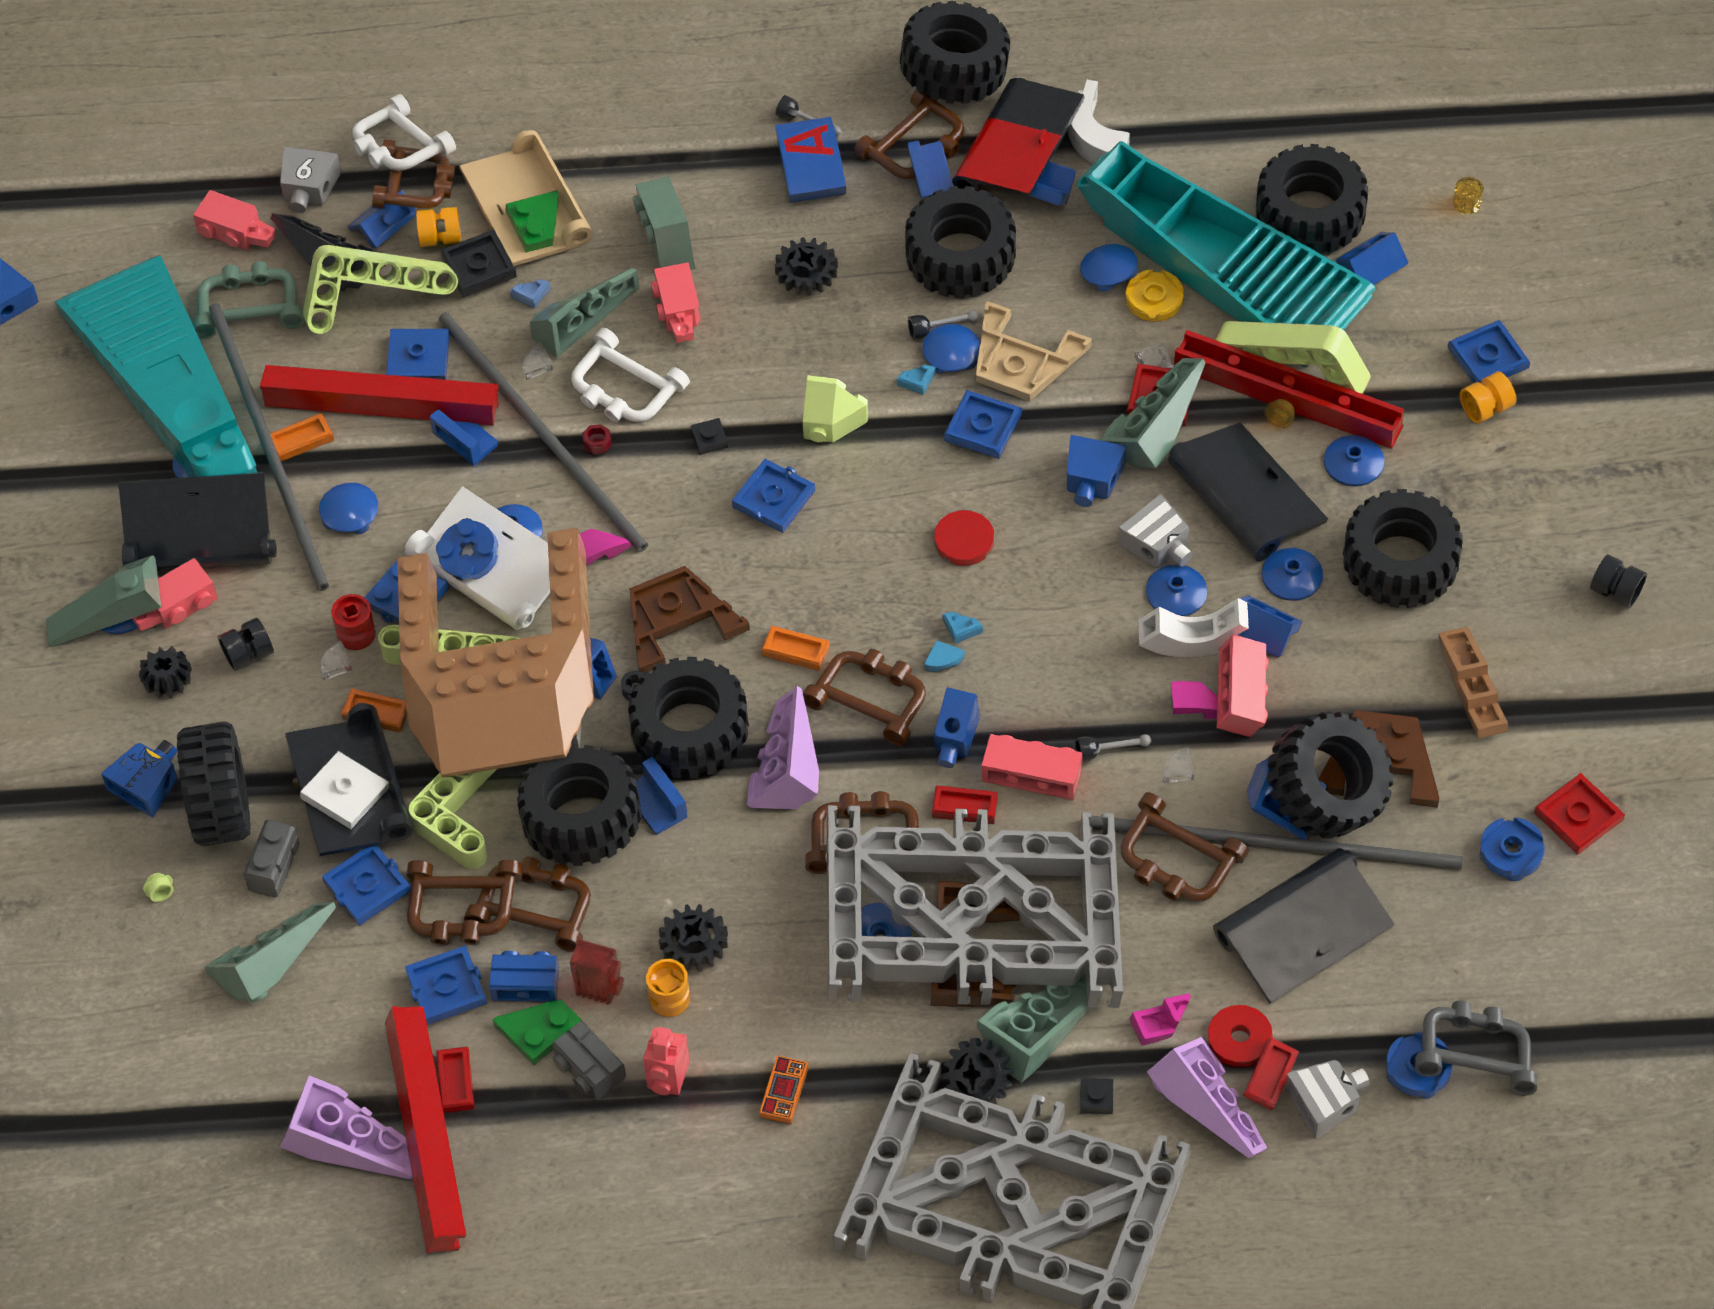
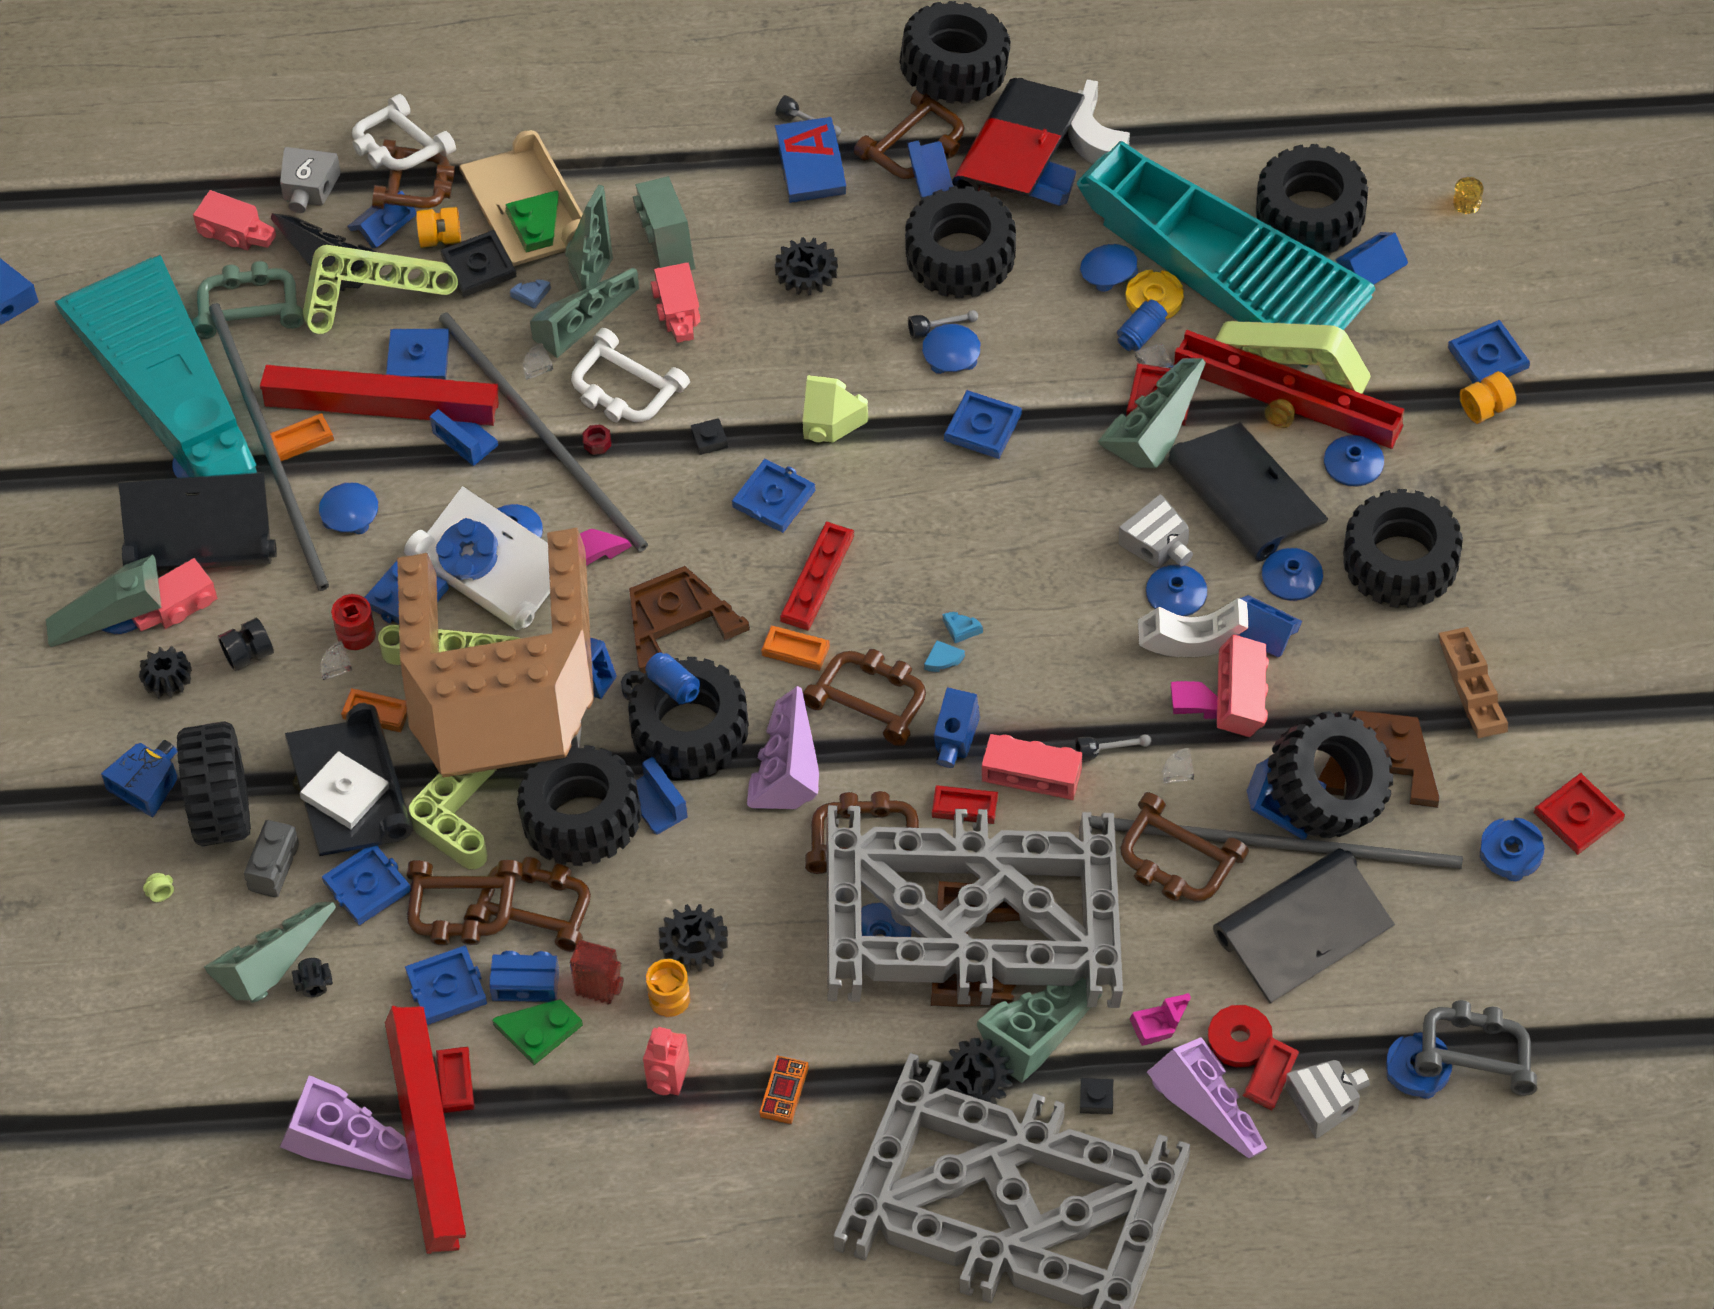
(312, 977): none -> black gear
(588, 1060): dark grey brick -> none
(591, 248): none -> sand green wedge
(672, 678): none -> blue head
(817, 576): none -> red tile
(917, 379): dark azure tile -> none
(964, 537): red tile -> none
(1018, 365): tan wing -> none
(1093, 468): blue torso -> none
(1141, 325): none -> blue head
(1620, 581): black wheel -> none

